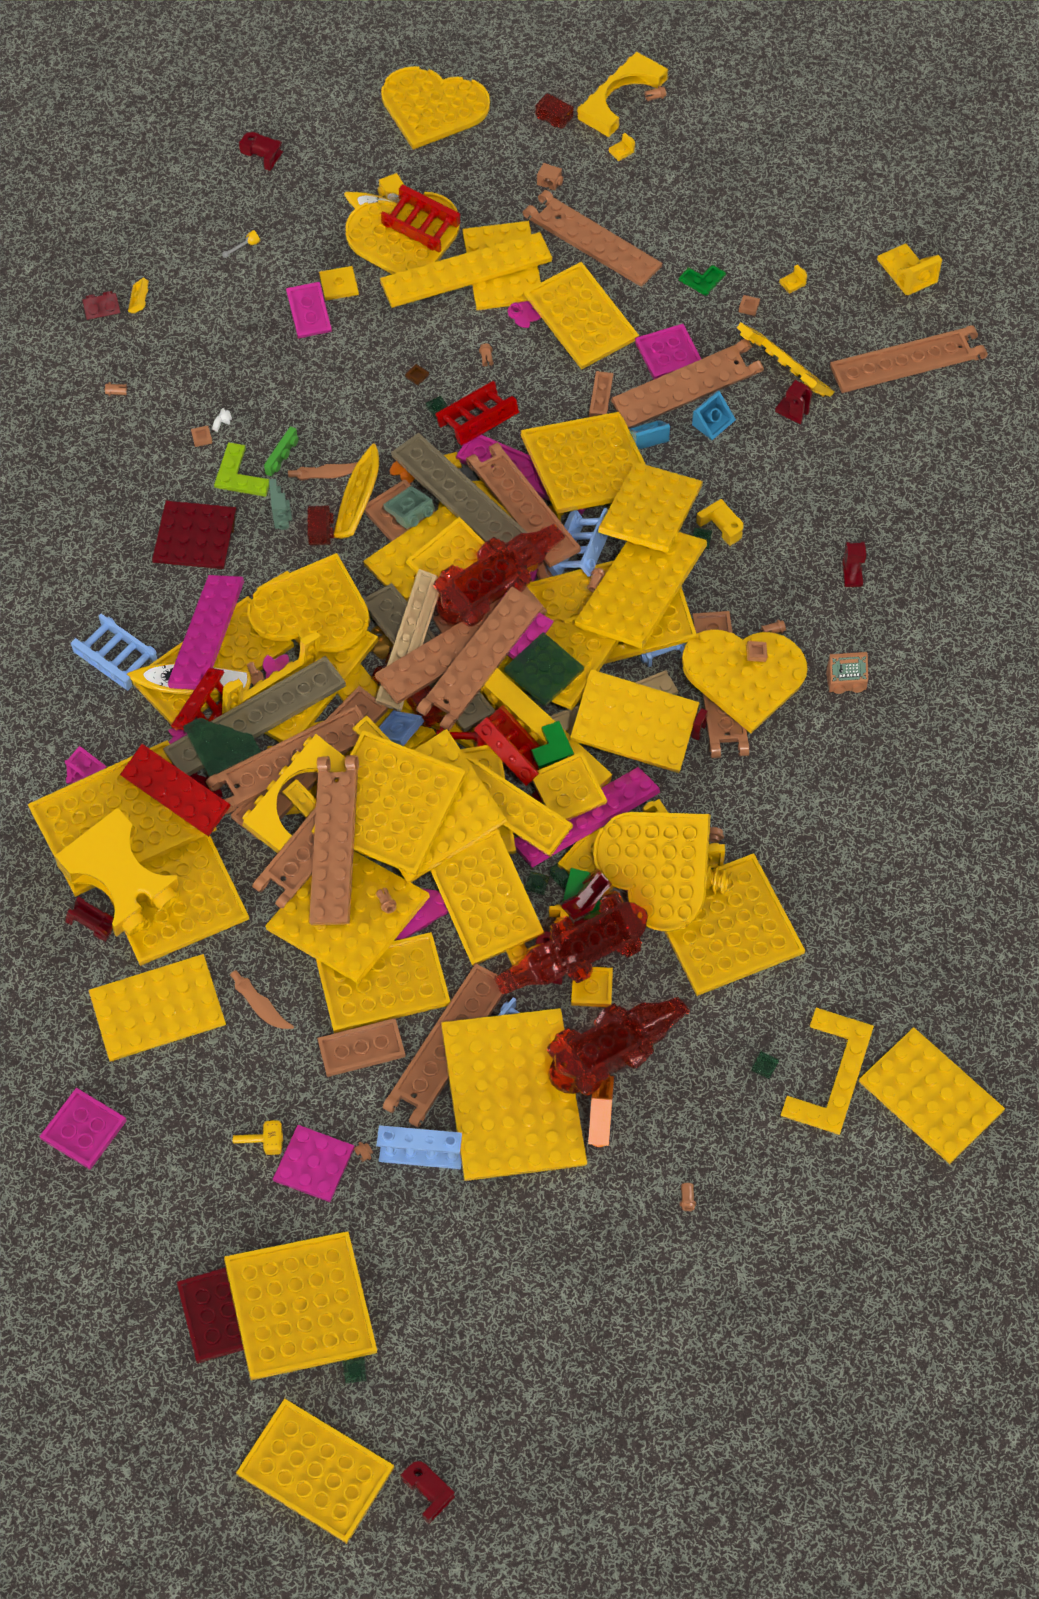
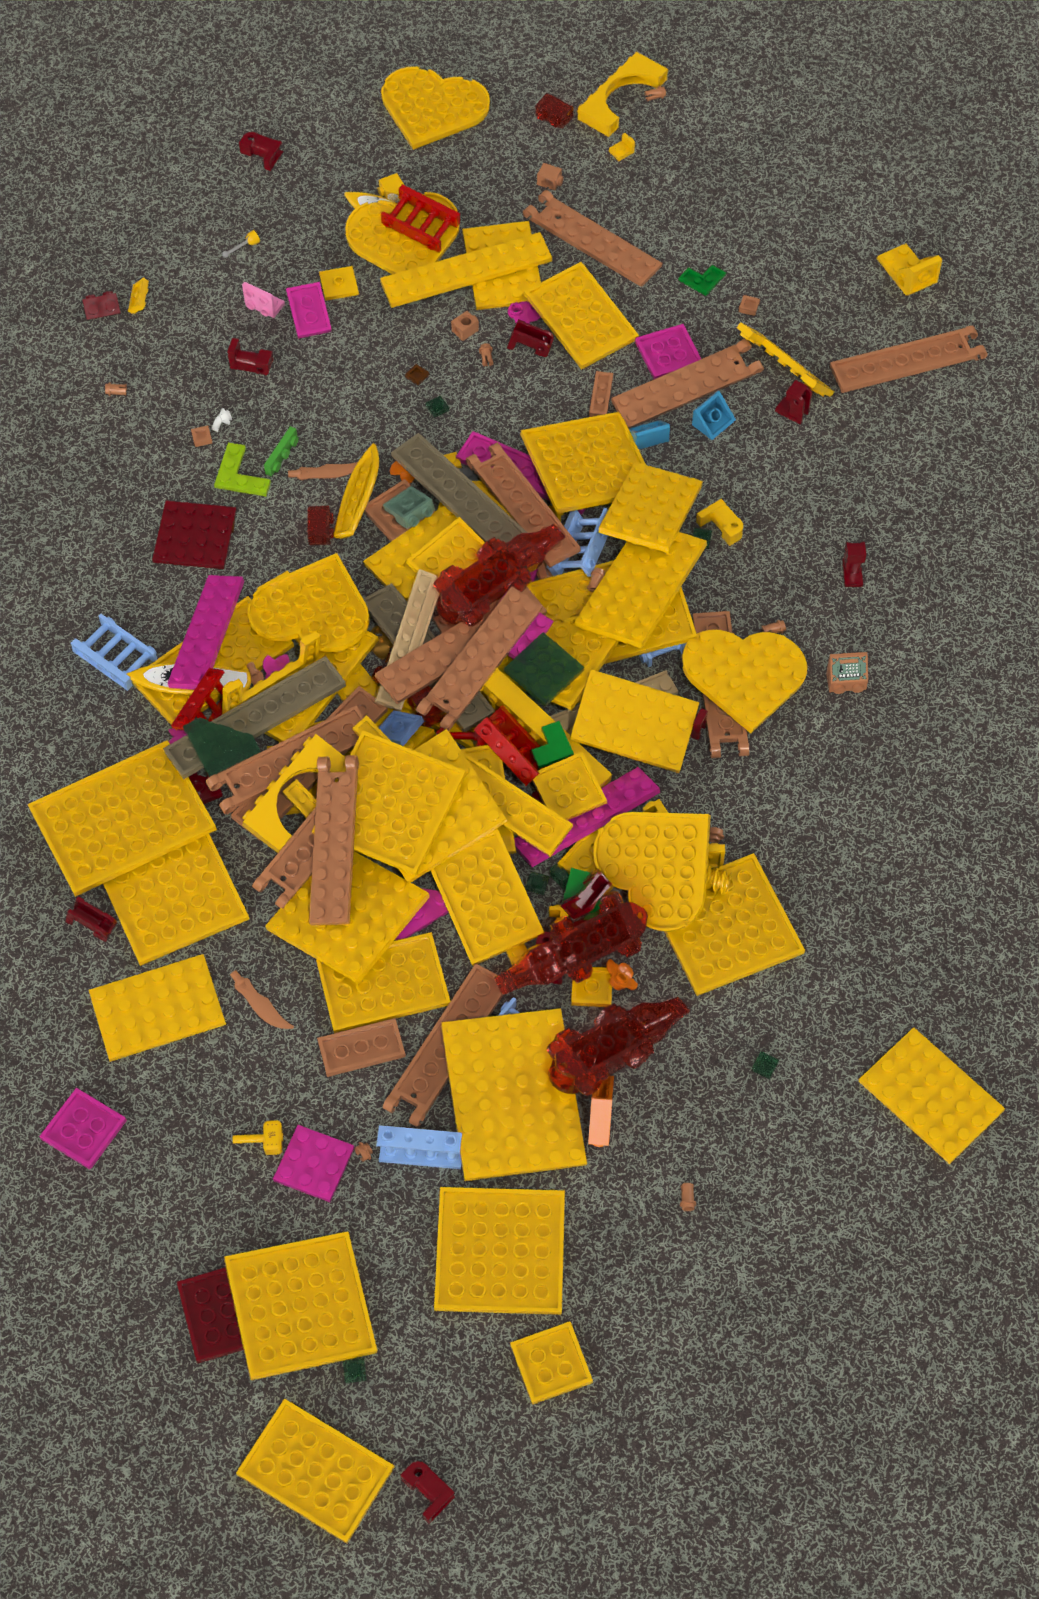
(81, 765): dark pink slope -> none
(106, 861): yellow brick -> none
(175, 790): red plate -> none
(248, 360): none -> dark red piece
(261, 300): none -> bright pink bracket
(280, 506): sand green plate -> none
(387, 902): nougat pin -> none
(465, 325): none -> nougat brick
(483, 422): red fence -> none
(500, 1251): none -> yellow plate
(531, 337): none -> dark red piece
(551, 1362): none -> yellow plate
(621, 976): none -> orange plate
(756, 651): nougat plate -> none
(794, 280): yellow bracket -> none
(858, 1038): yellow plate -> none

